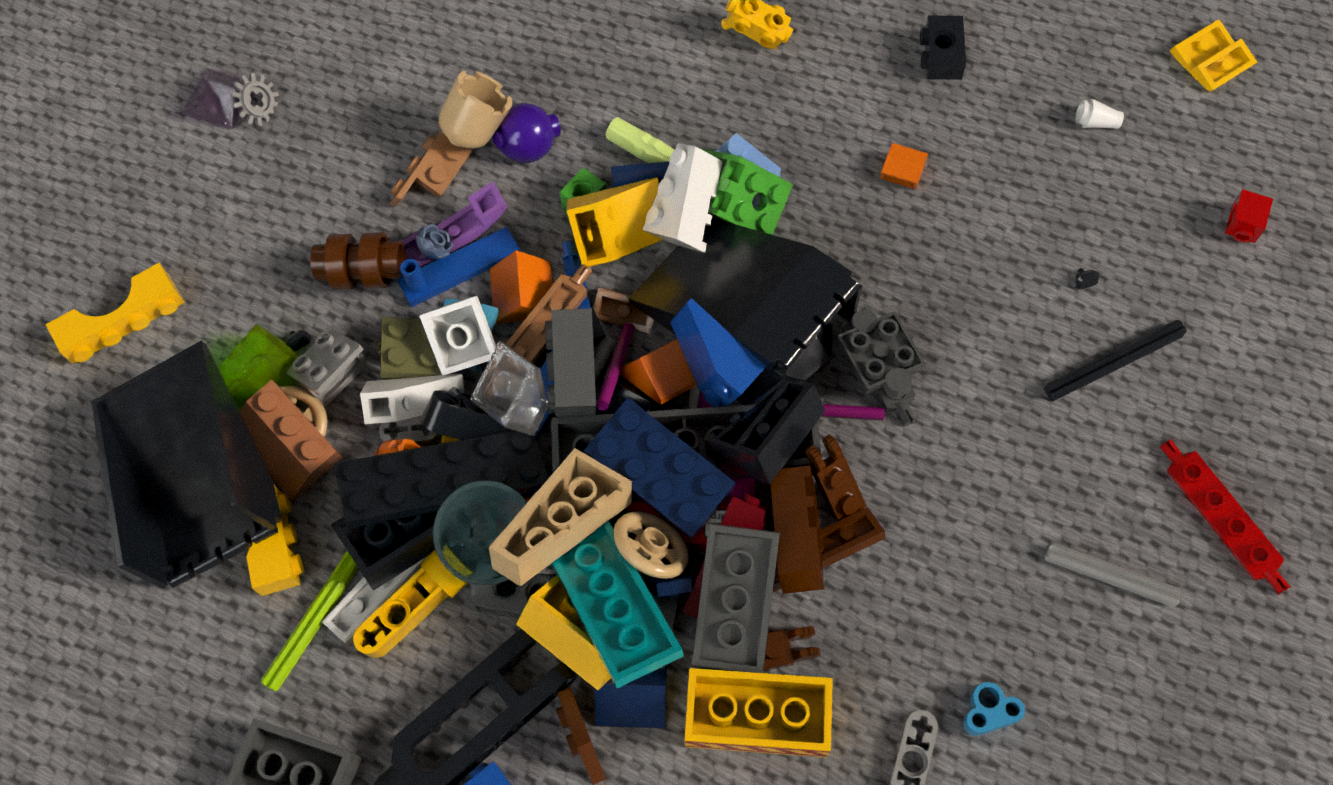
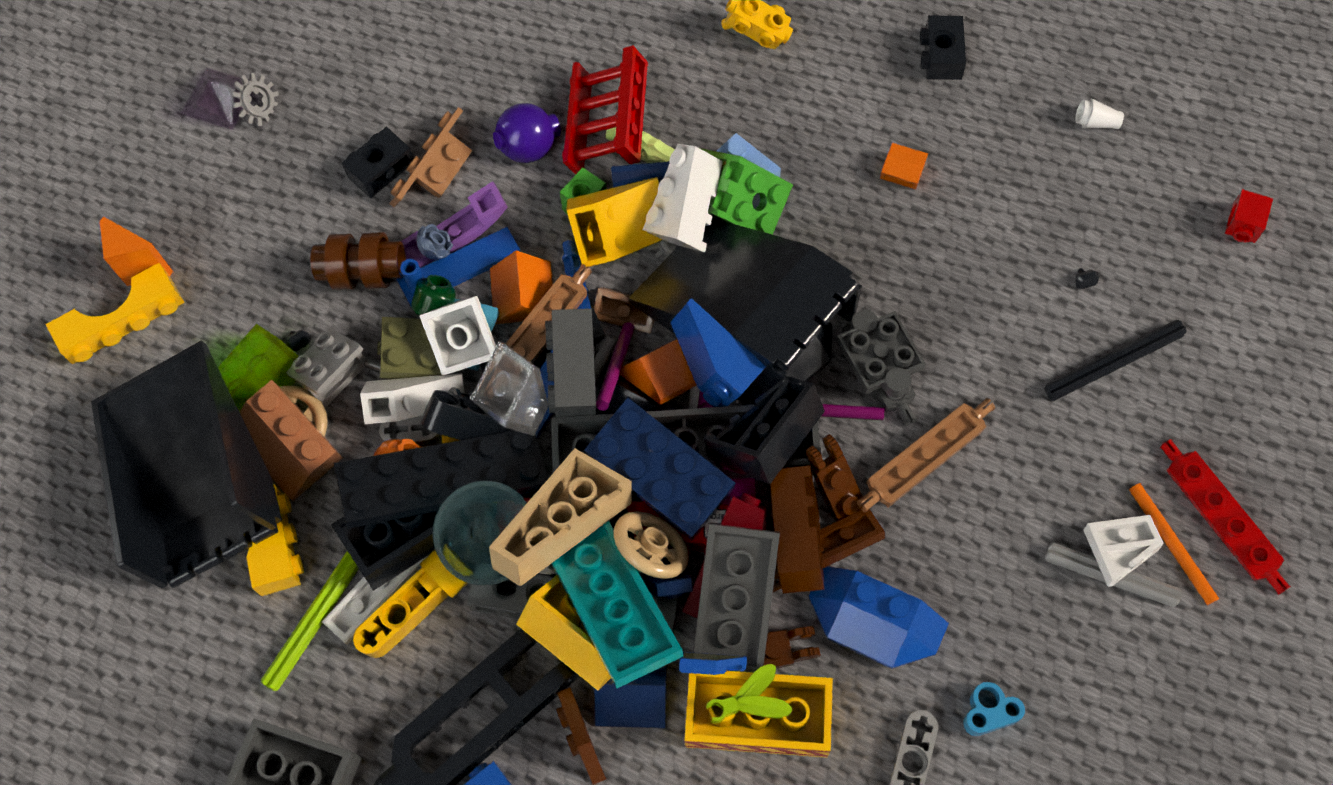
(128, 252): none -> orange slope
(392, 159): none -> black brick
(432, 294): none -> dark green head
(473, 110): tan cylinder -> none
(627, 118): none -> red fence
(711, 663): none -> blue tile
(749, 699): none -> lime piece
(876, 618): none -> blue wedge
(925, 455): none -> medium nougat plate
(1122, 545): none -> white wing
(1174, 545): none -> orange bar
(1213, 56): yellow slope -> none

